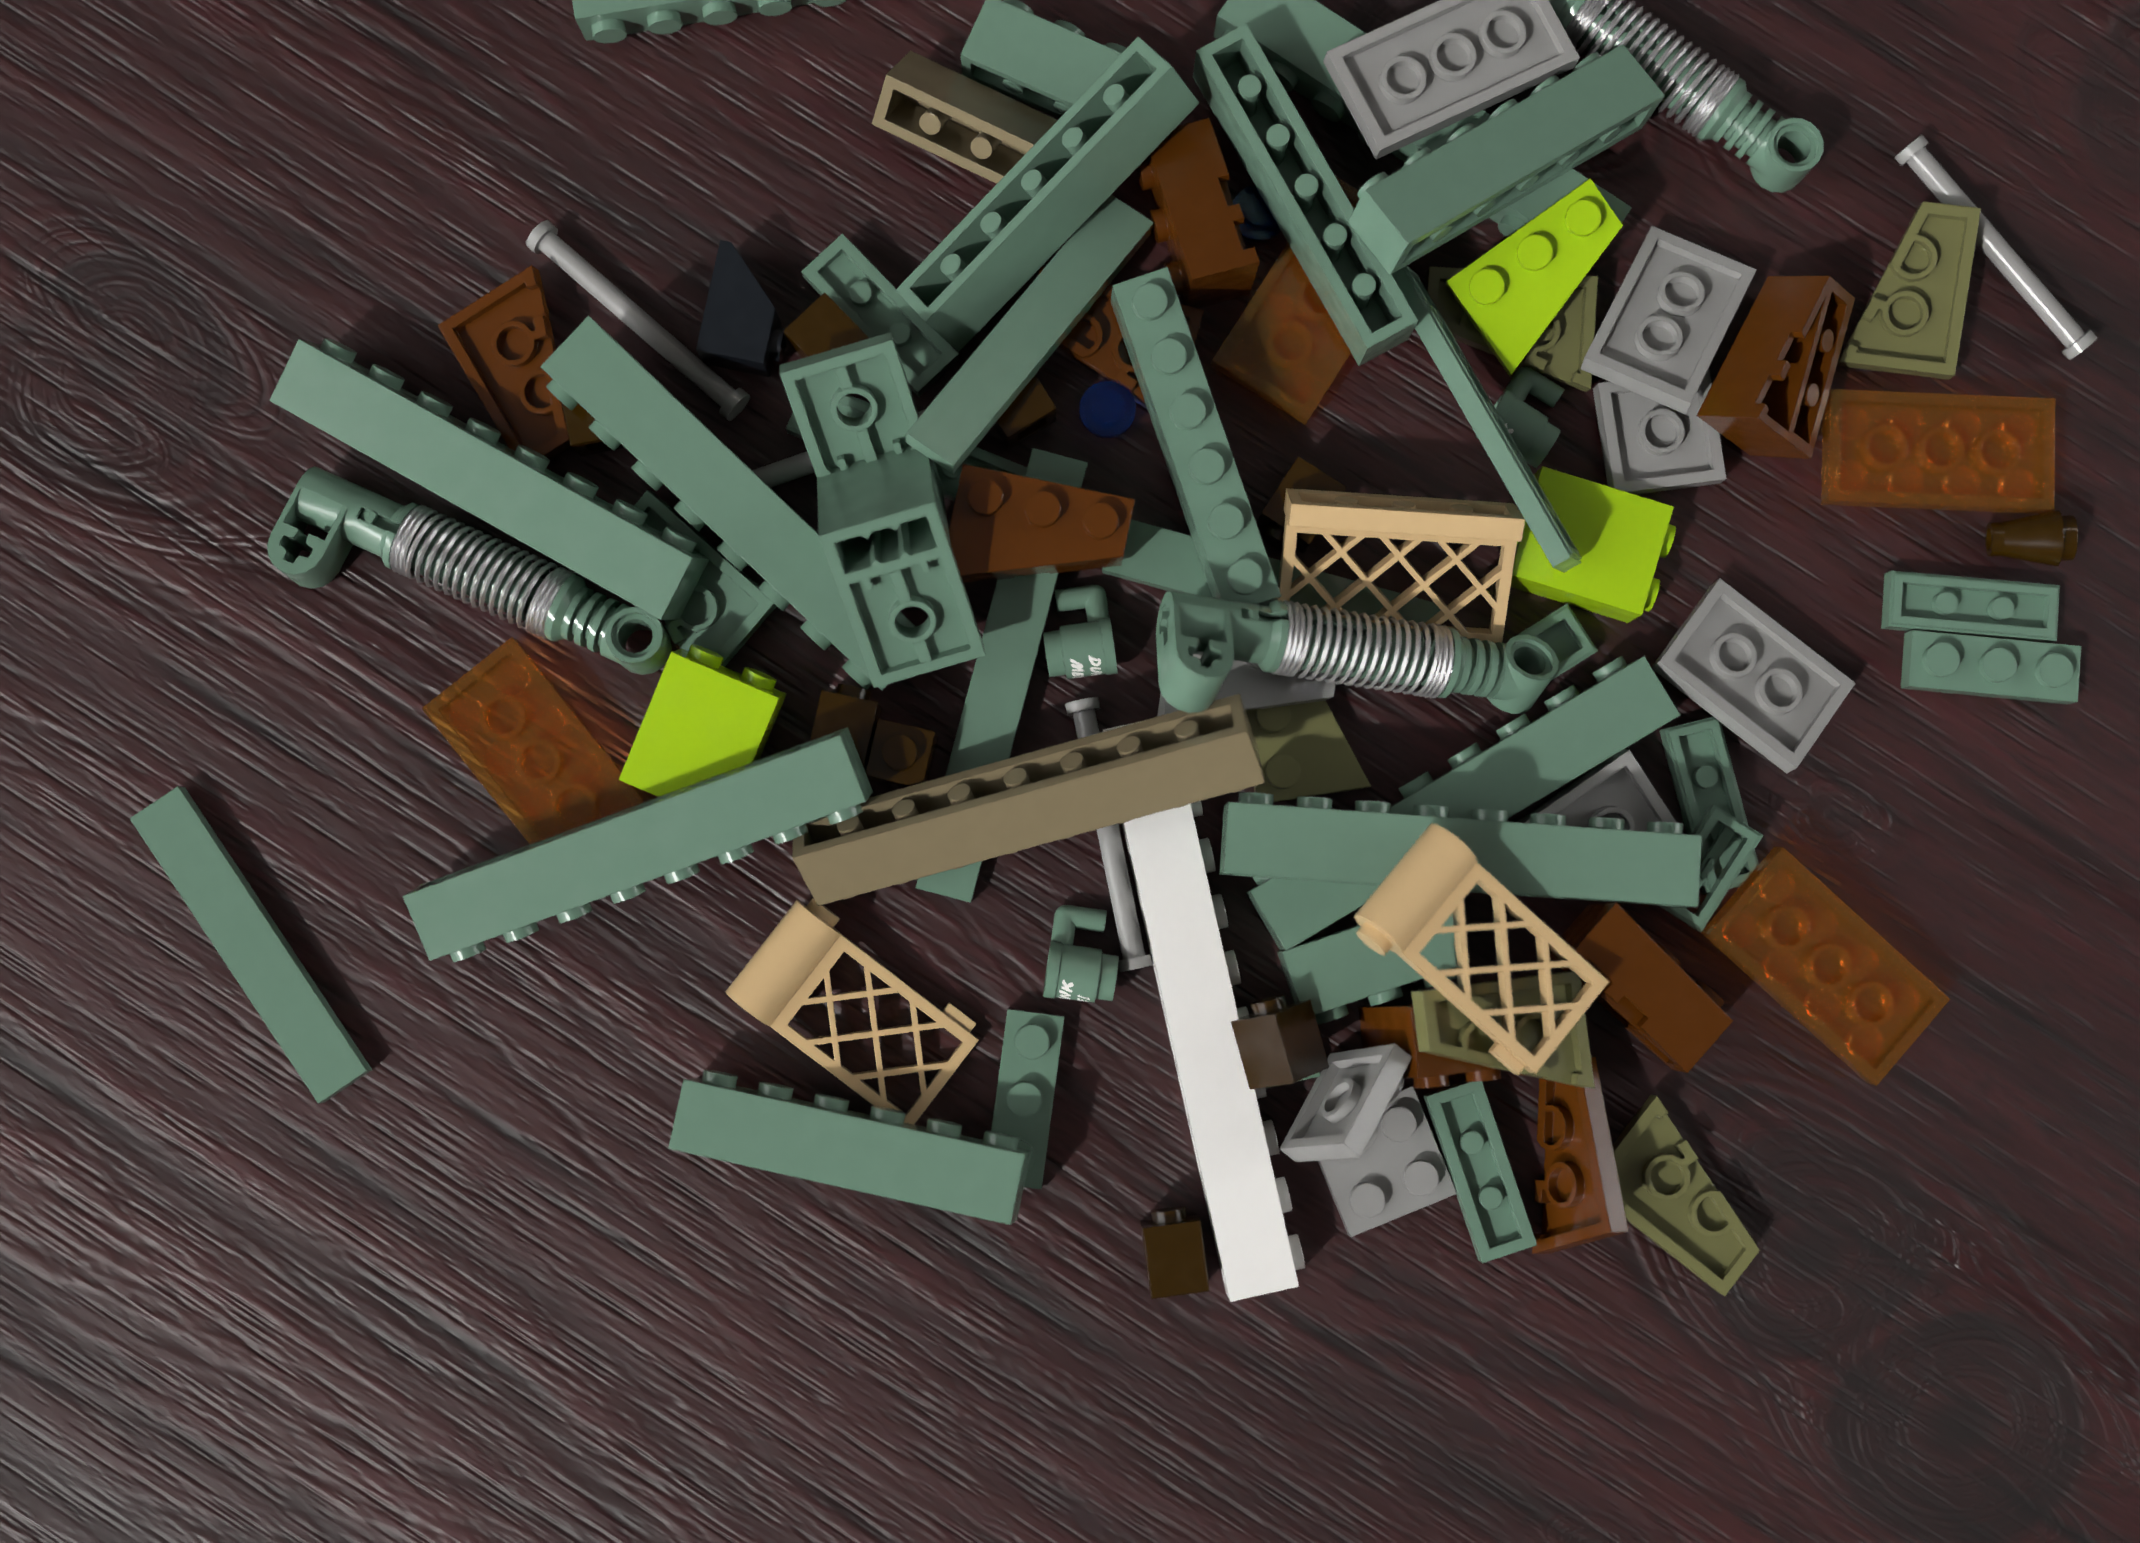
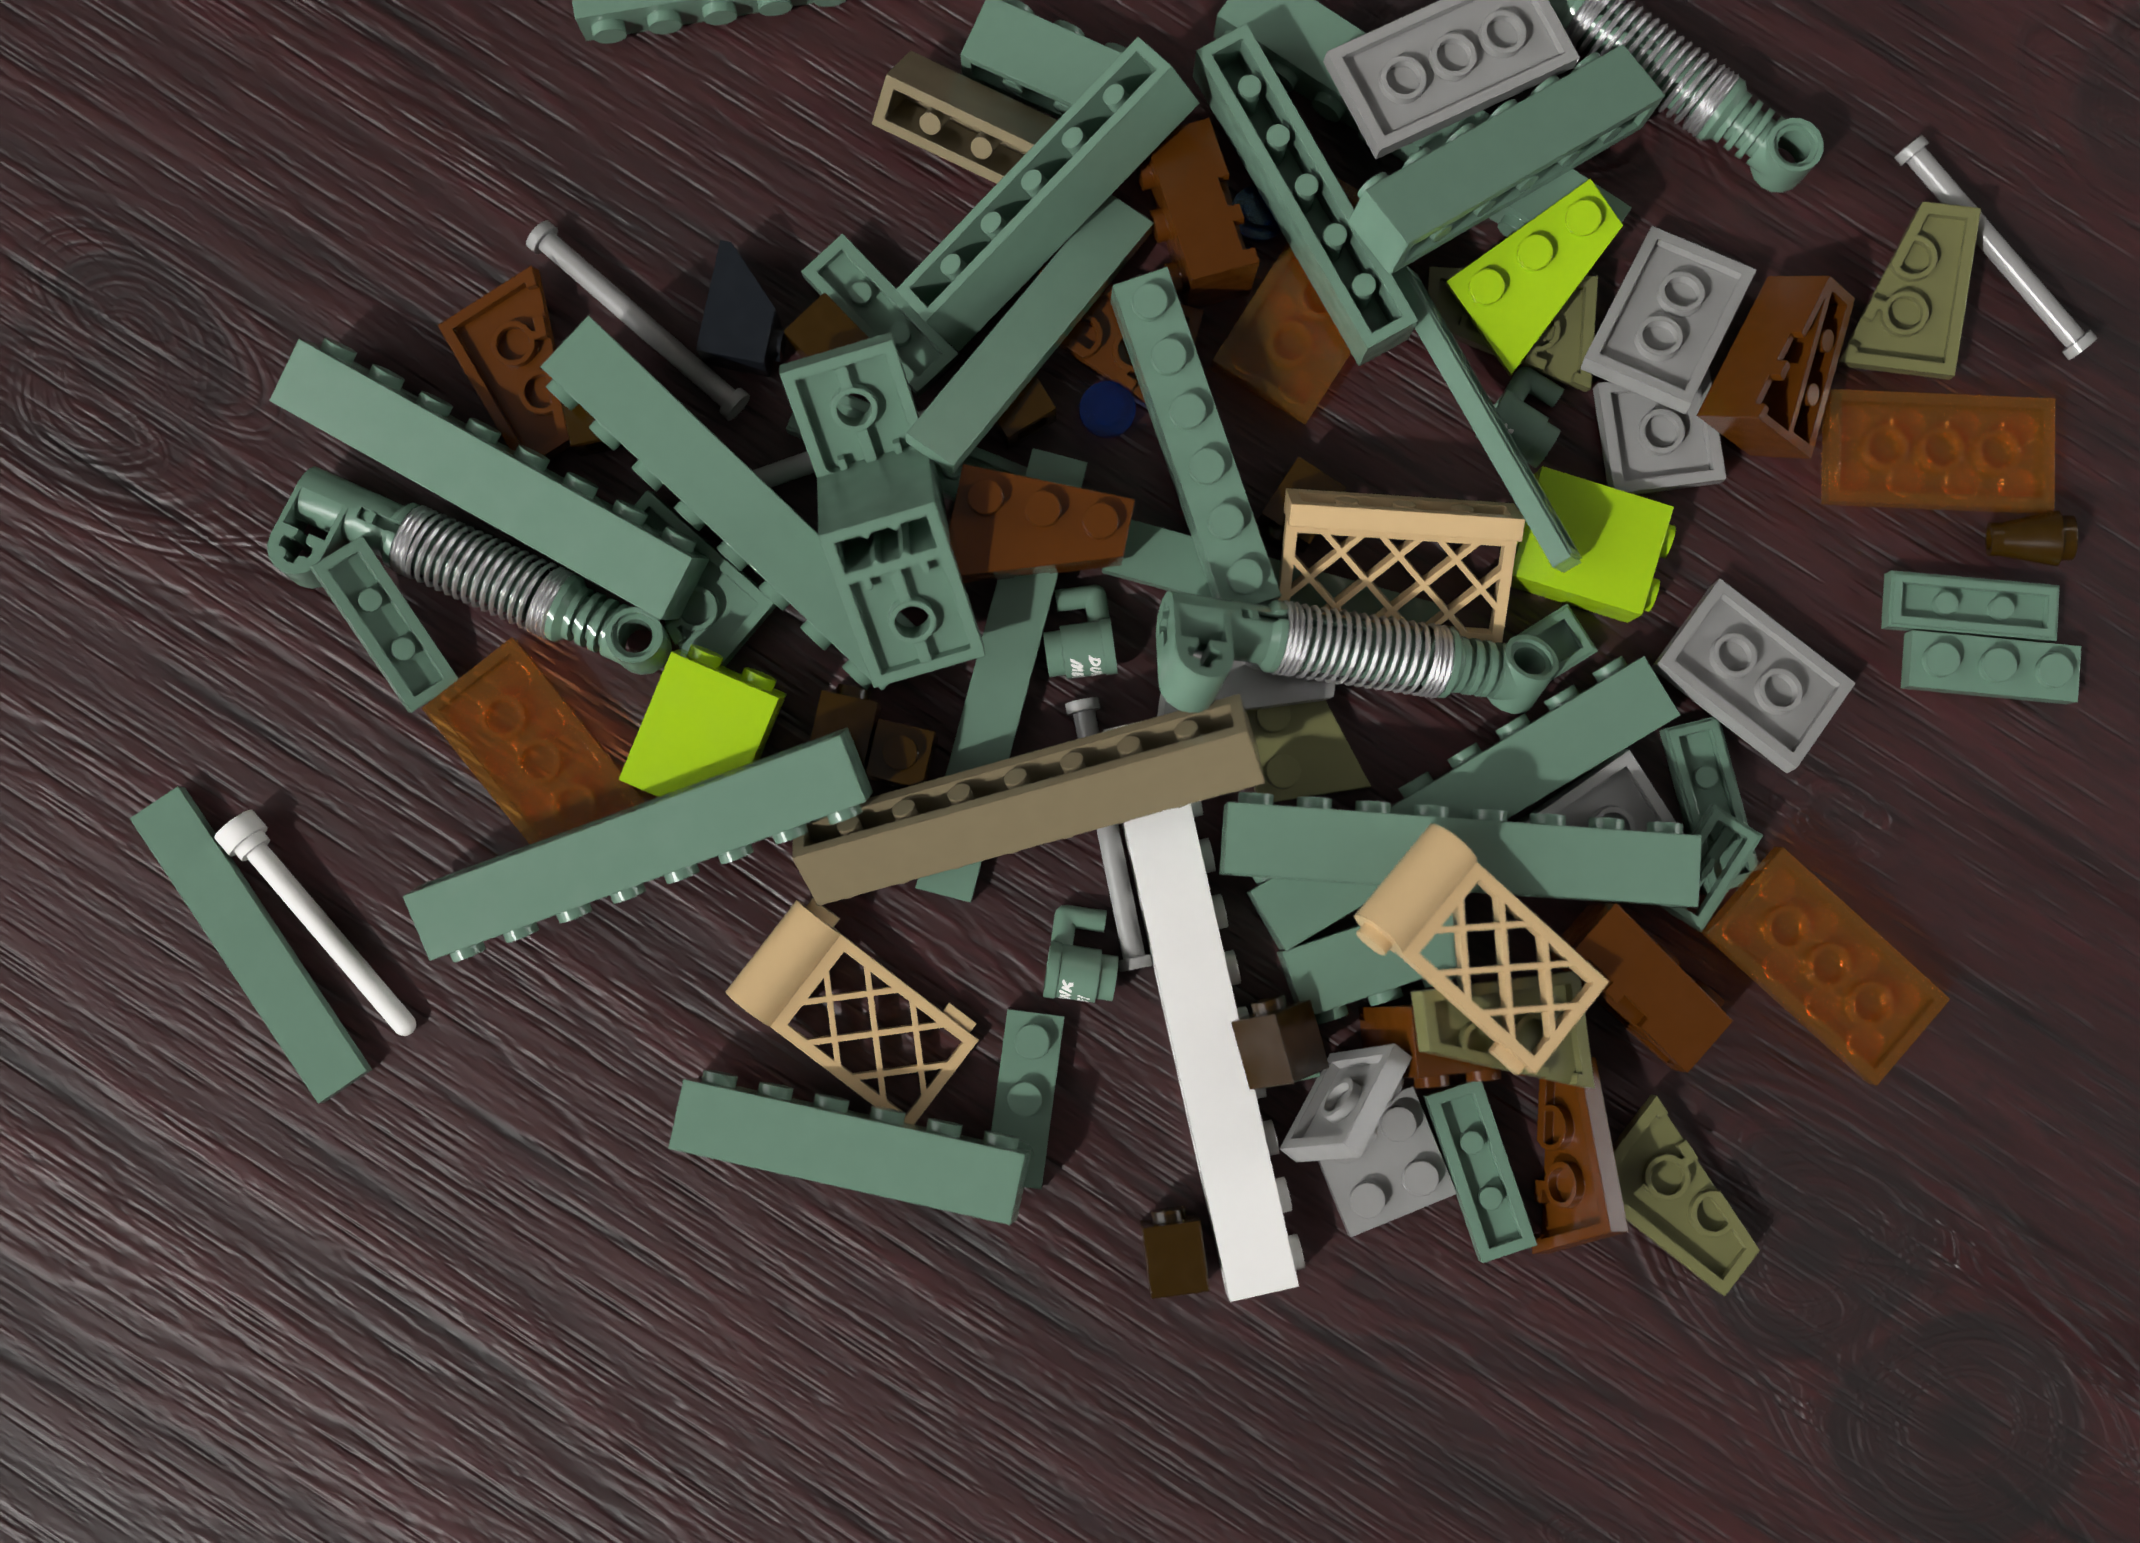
(247, 840): none -> white piece
(384, 623): none -> sand green plate

